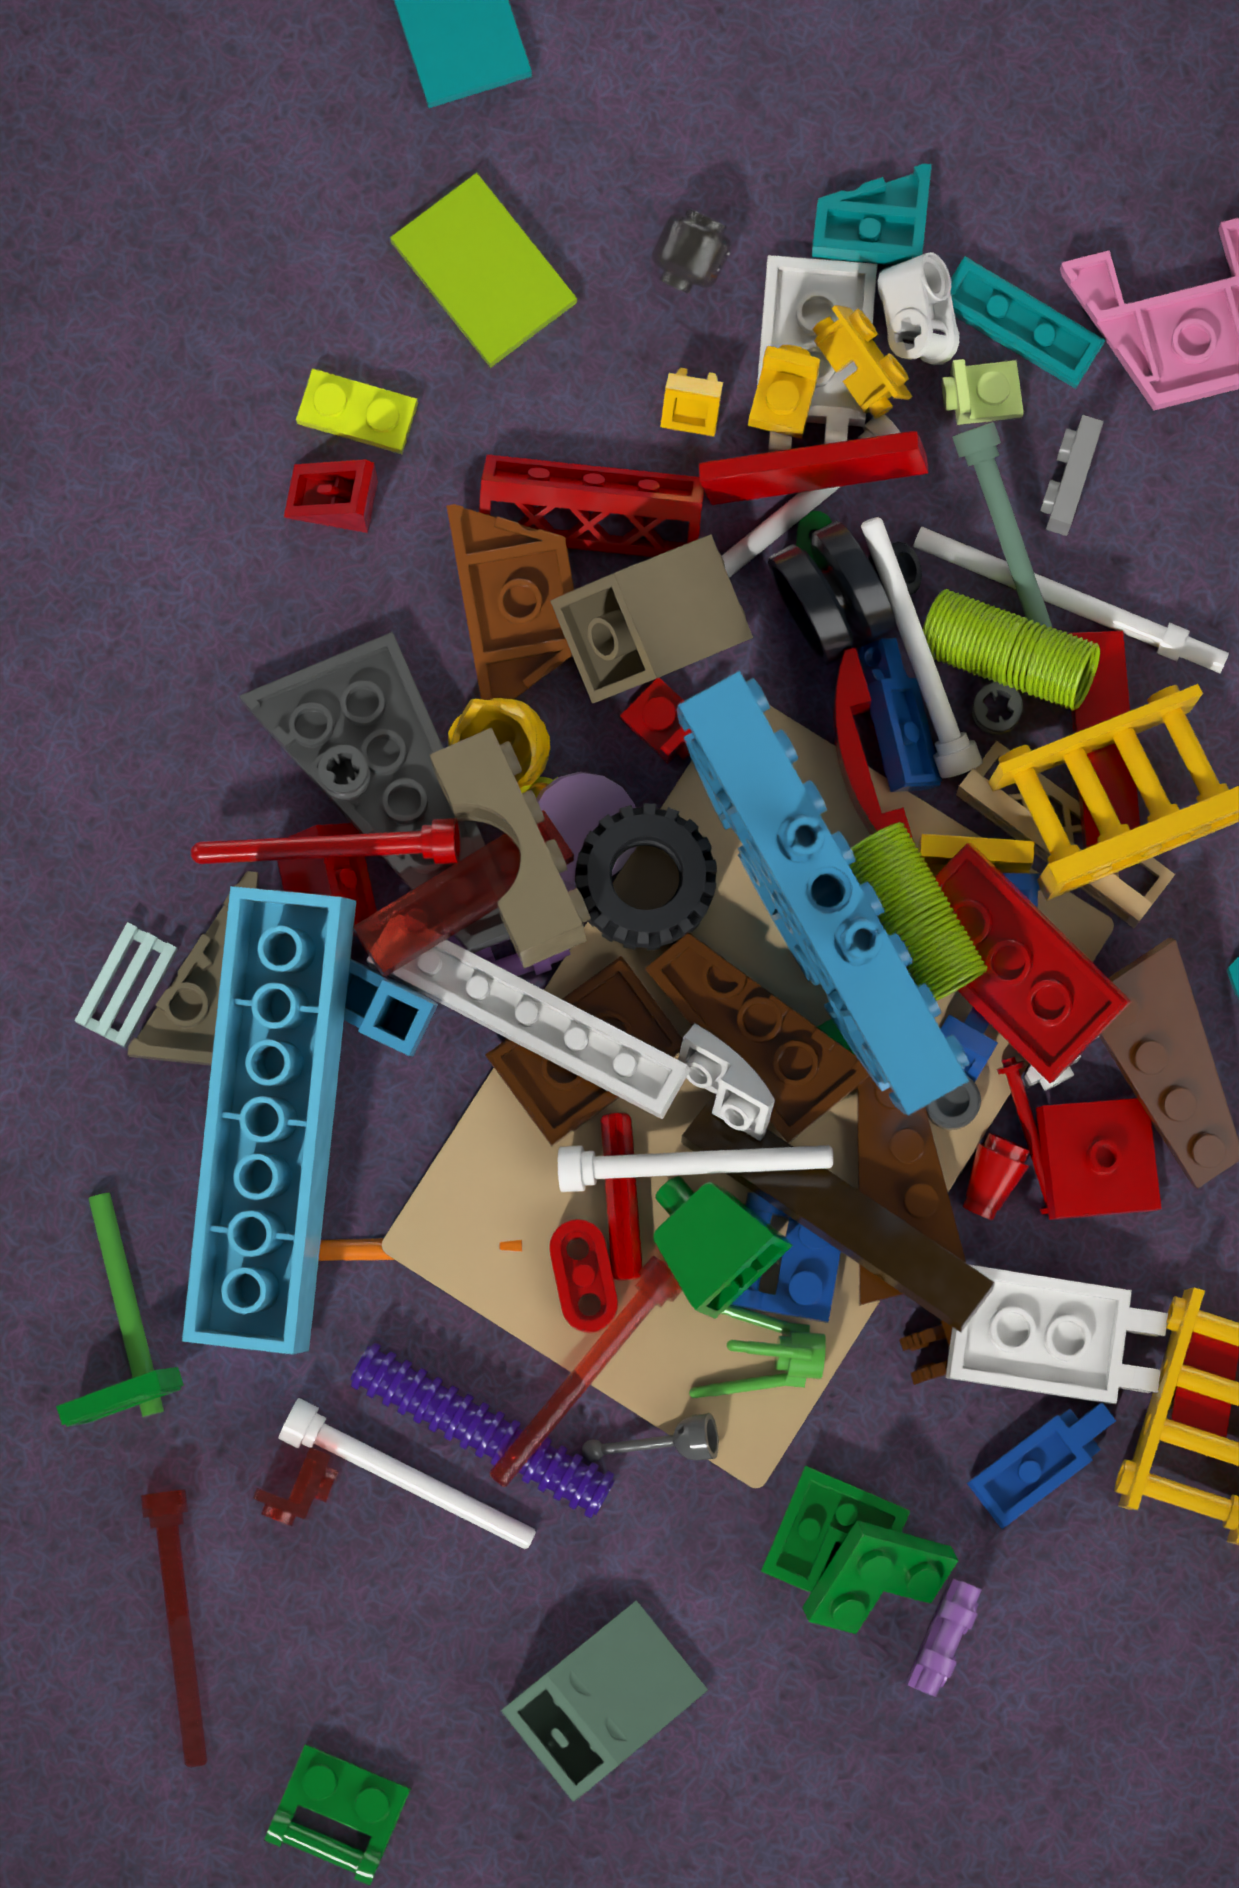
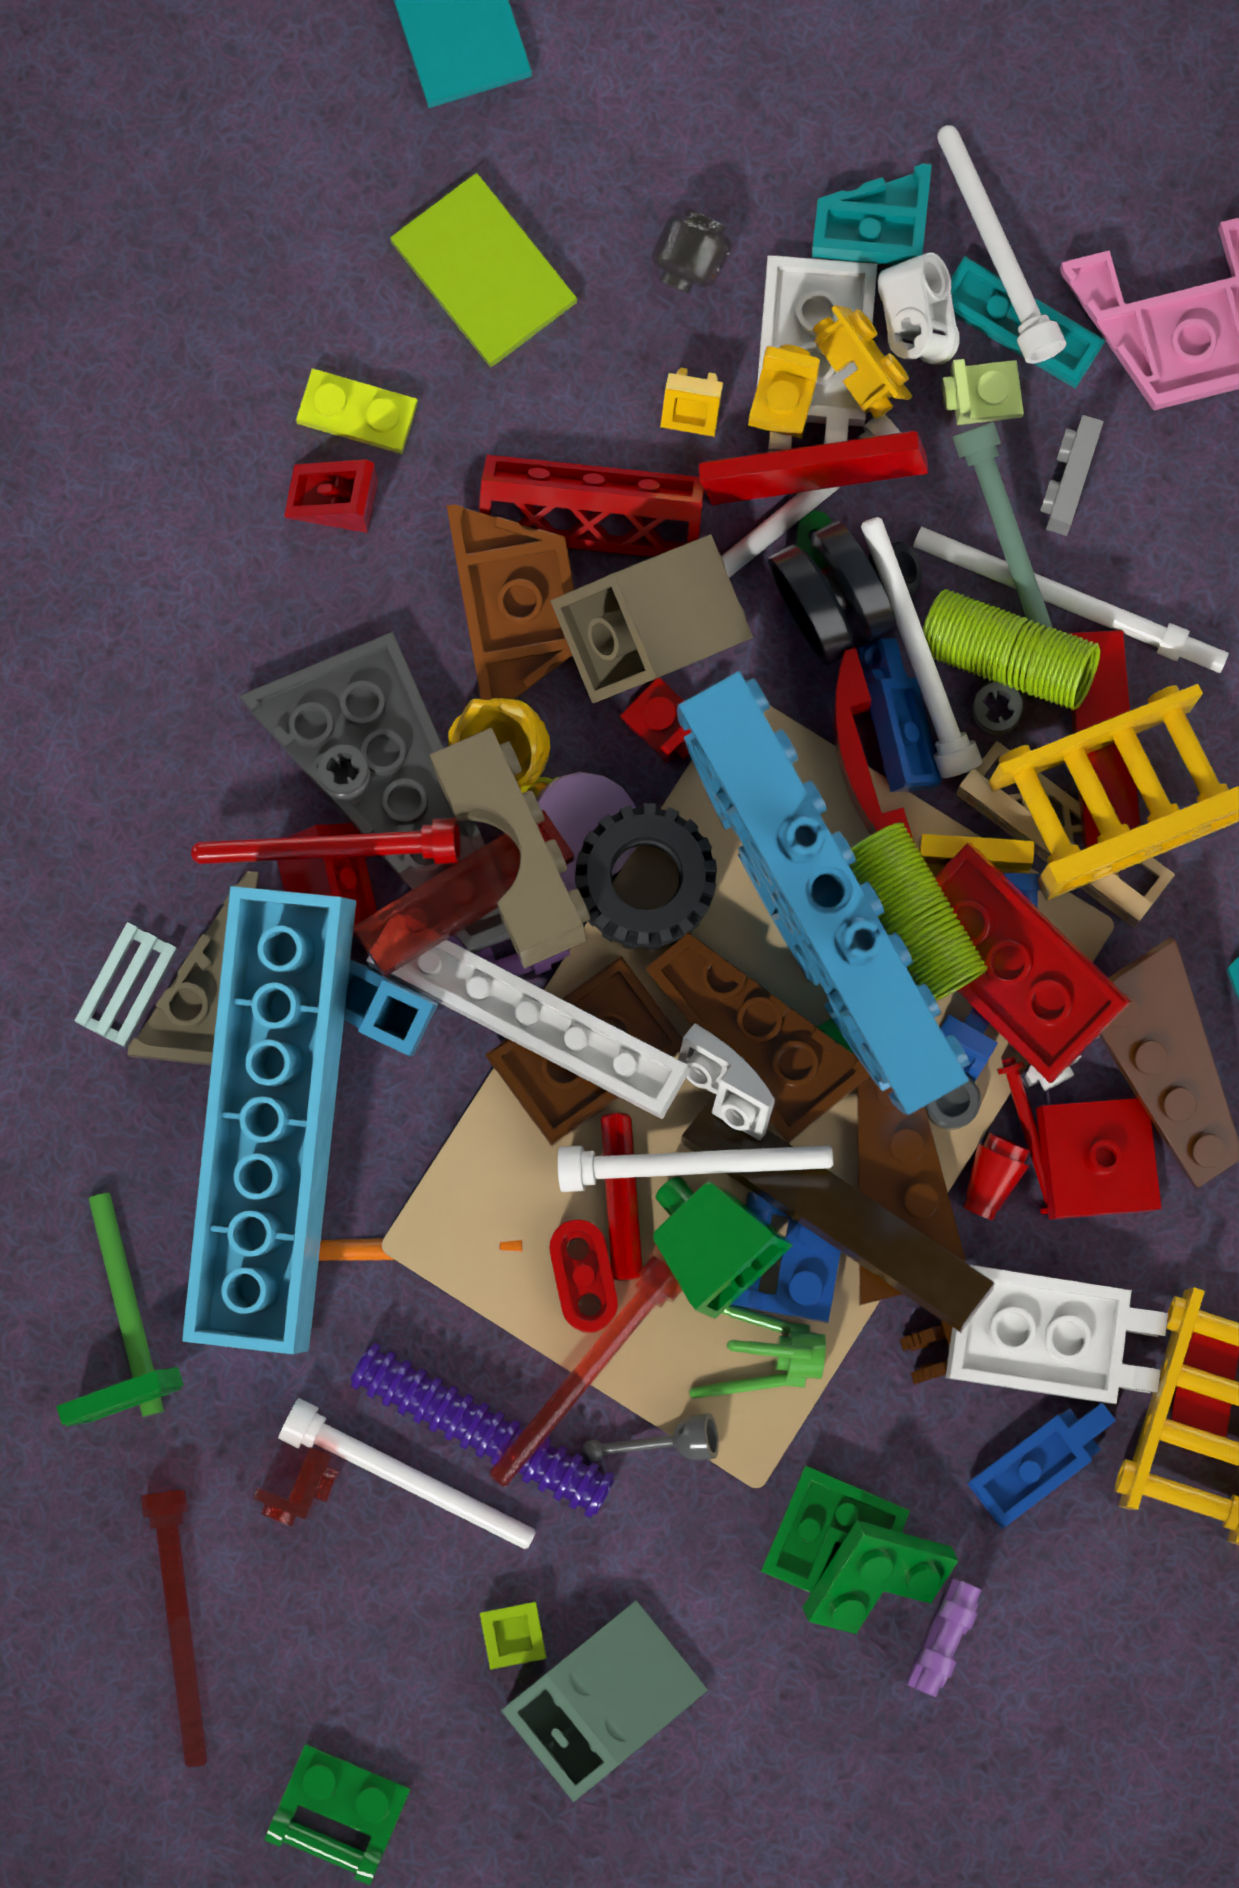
(513, 1635): none -> lime plate
(1038, 335): none -> white piece

